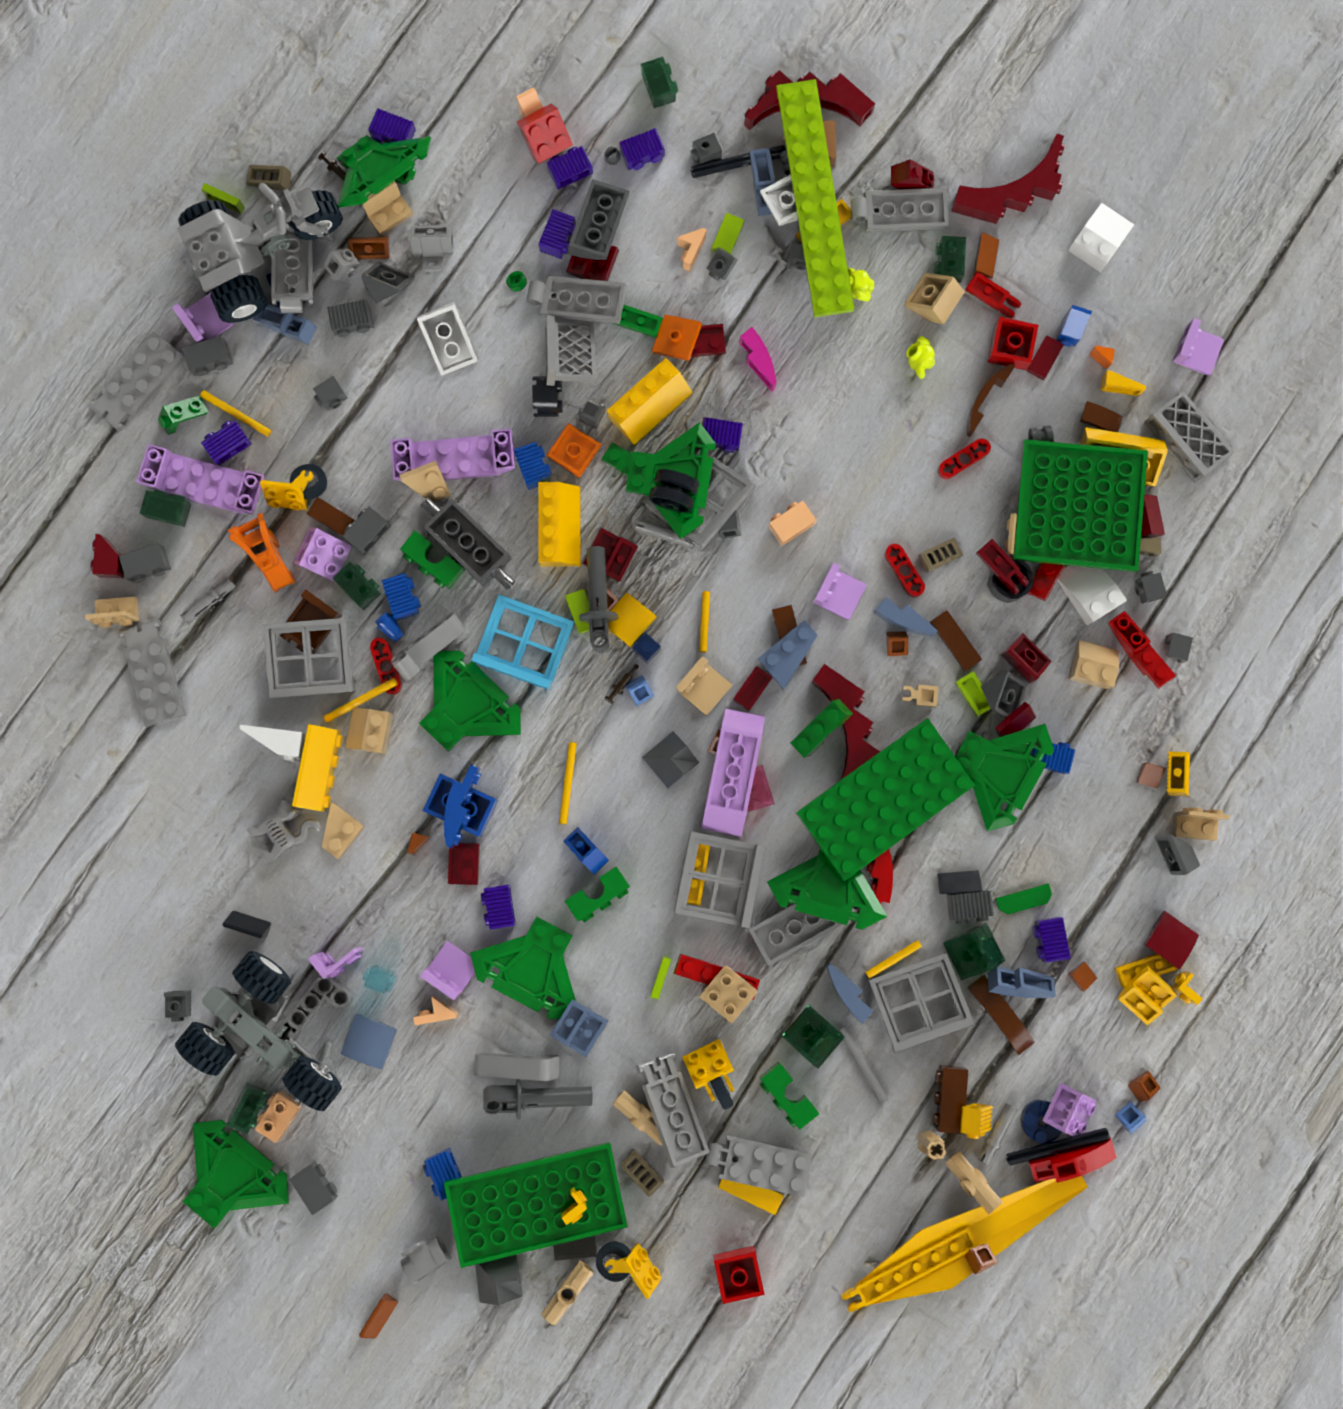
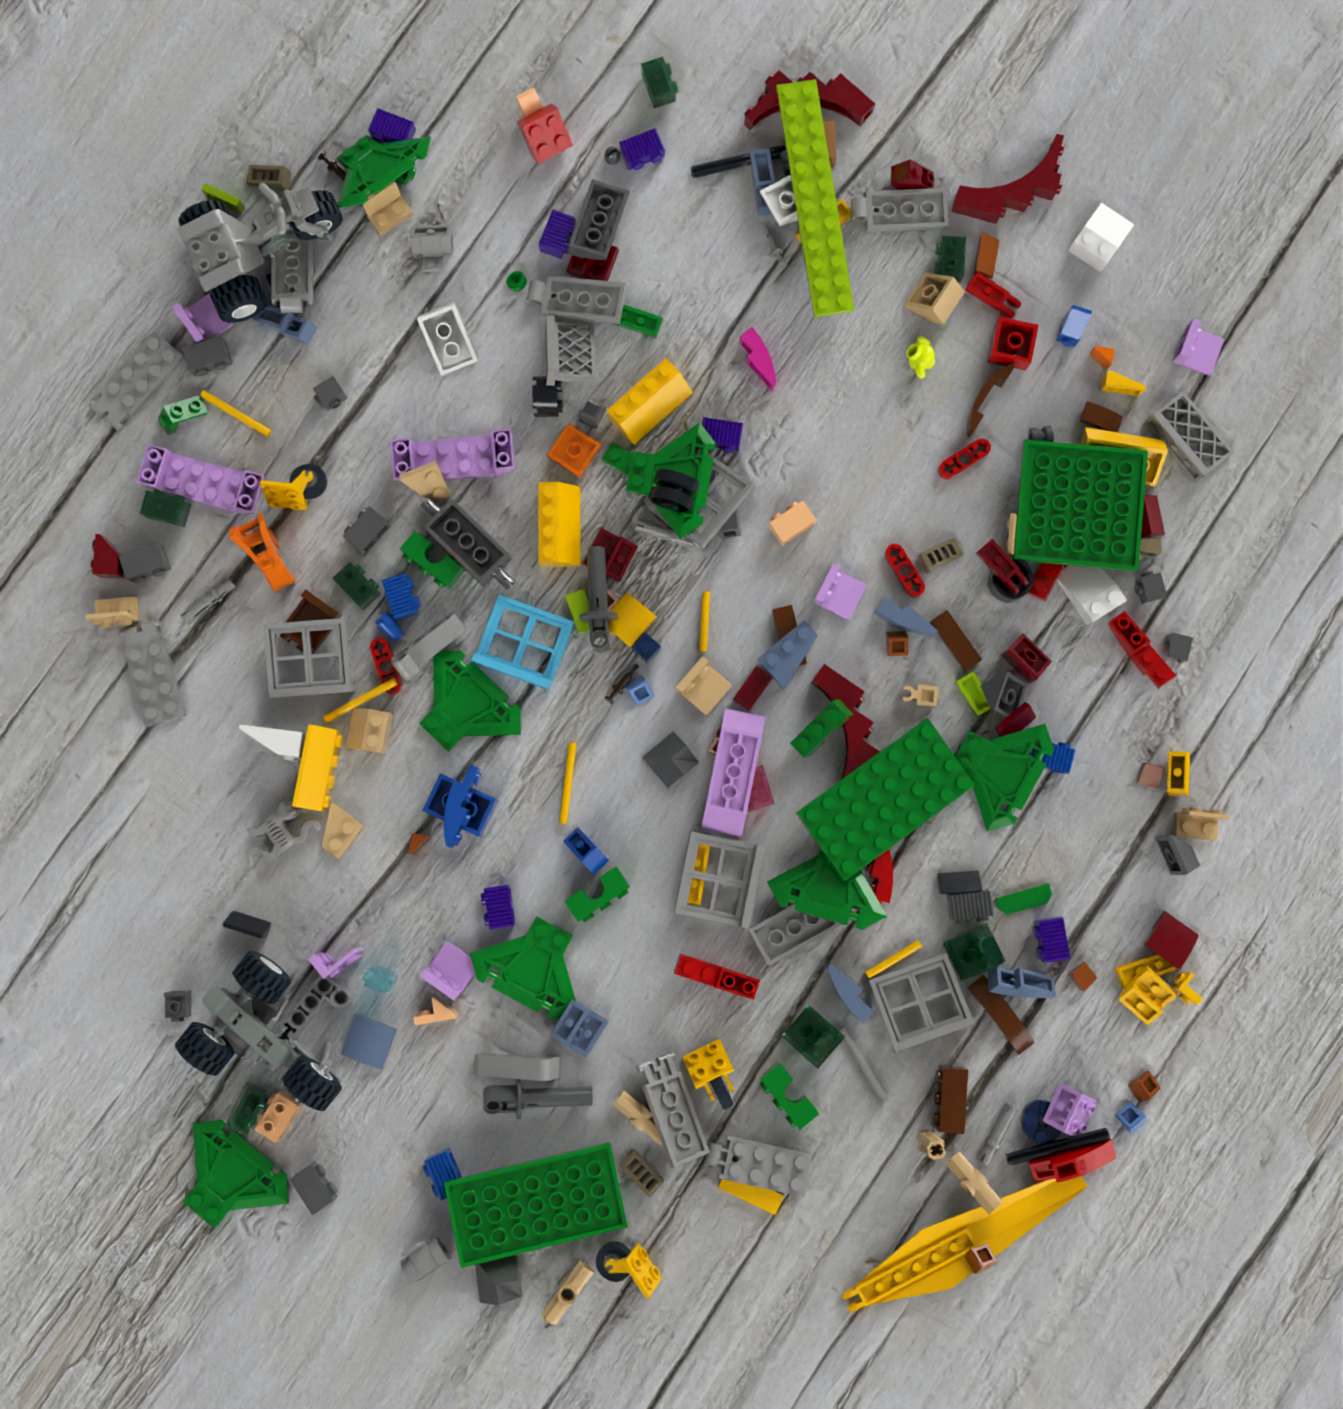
(226, 442): dark purple brick -> none
(322, 553): lavender bracket -> none
(329, 516): reddish brown slope -> none
(341, 263): light grey brick -> none
(350, 318): dark grey brick -> none
(370, 247): dark orange slope -> none
(379, 1317): dark orange slope -> none
(385, 281): dark grey slope -> none
(464, 864): dark red plate -> none
(532, 464): blue brick -> none
(569, 167): dark purple brick -> none
(573, 1212): yellow bracket -> none
(576, 1249): clear smoke tile -> none
(660, 977): lime tile -> none
(677, 337): orange plate -> none
(692, 243): light nougat slope -> none
(706, 149): dark grey brick -> none
(710, 341): dark red plate -> none
(728, 233): lime tile -> none
(728, 263): dark grey brick -> none
(728, 993): tan bracket -> none
(738, 1274): red brick -> none
(796, 257): dark grey brick -> none
(860, 284): neon yellow piece -> none
(976, 1120): yellow brick -> none
(1045, 357): dark red tile -> none
(1095, 665): tan slope -> none

